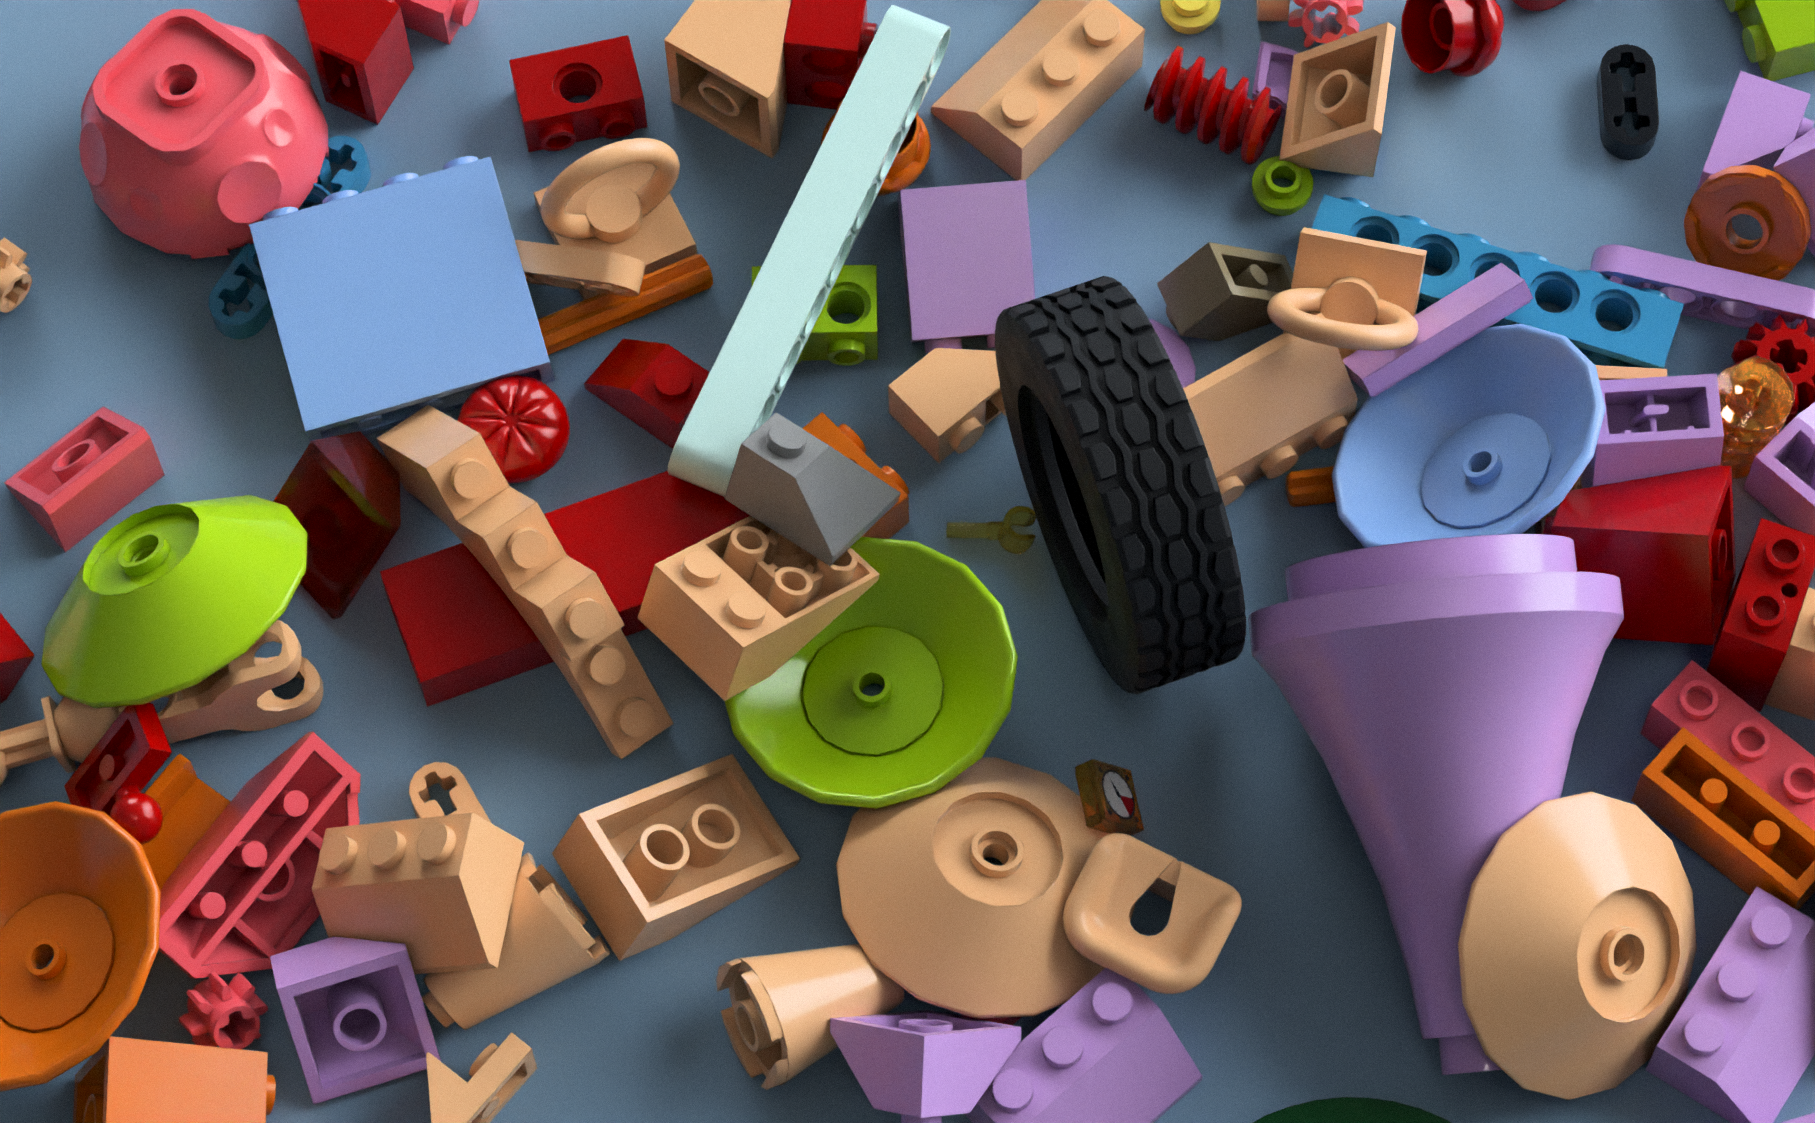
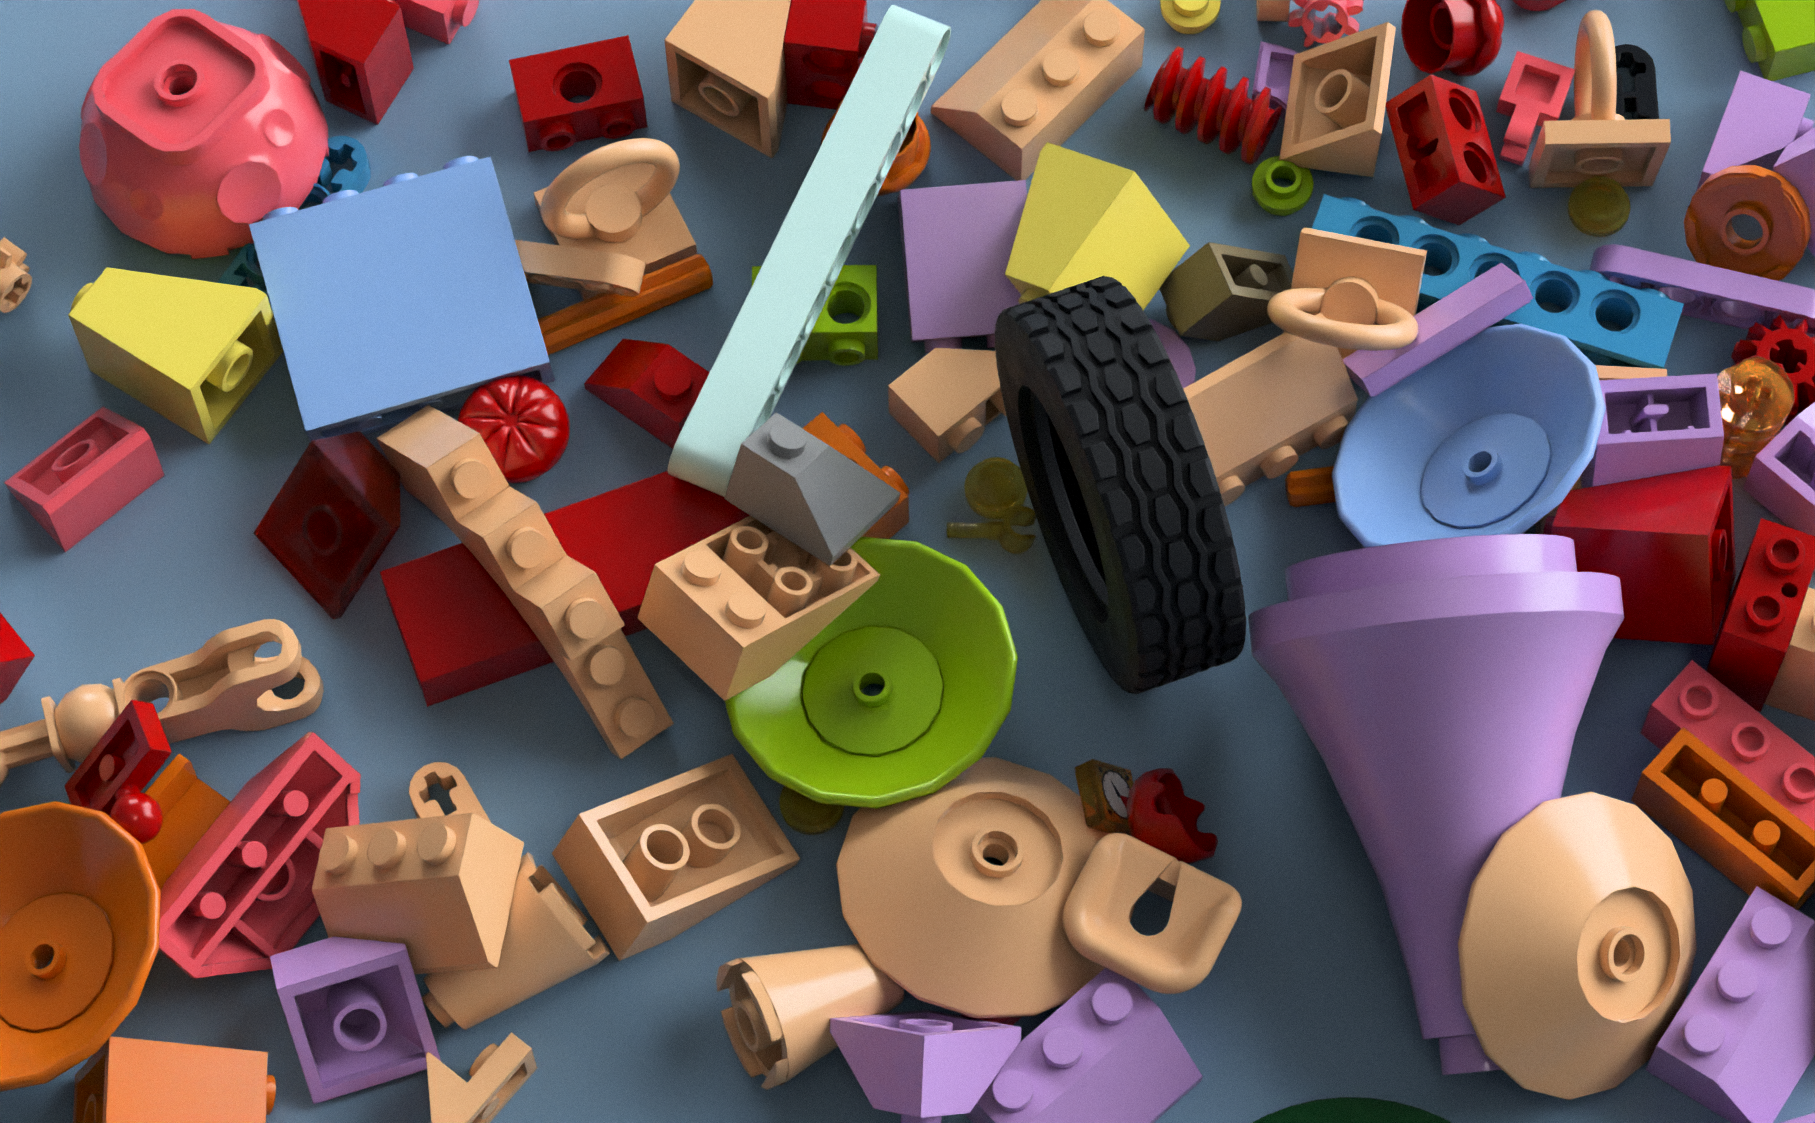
(173, 599): lime dish -> none
(177, 343): none -> light yellow slope
(223, 1012): coral gear -> none
(806, 814): none -> clear yellow plate
(995, 487): none -> clear yellow plate
(1088, 224): none -> light yellow slope
(1167, 818): none -> red hair
(1444, 150): none -> red brick
(1531, 95): none -> coral plate
(1598, 138): none -> light nougat tile
(1599, 206): none -> clear yellow plate

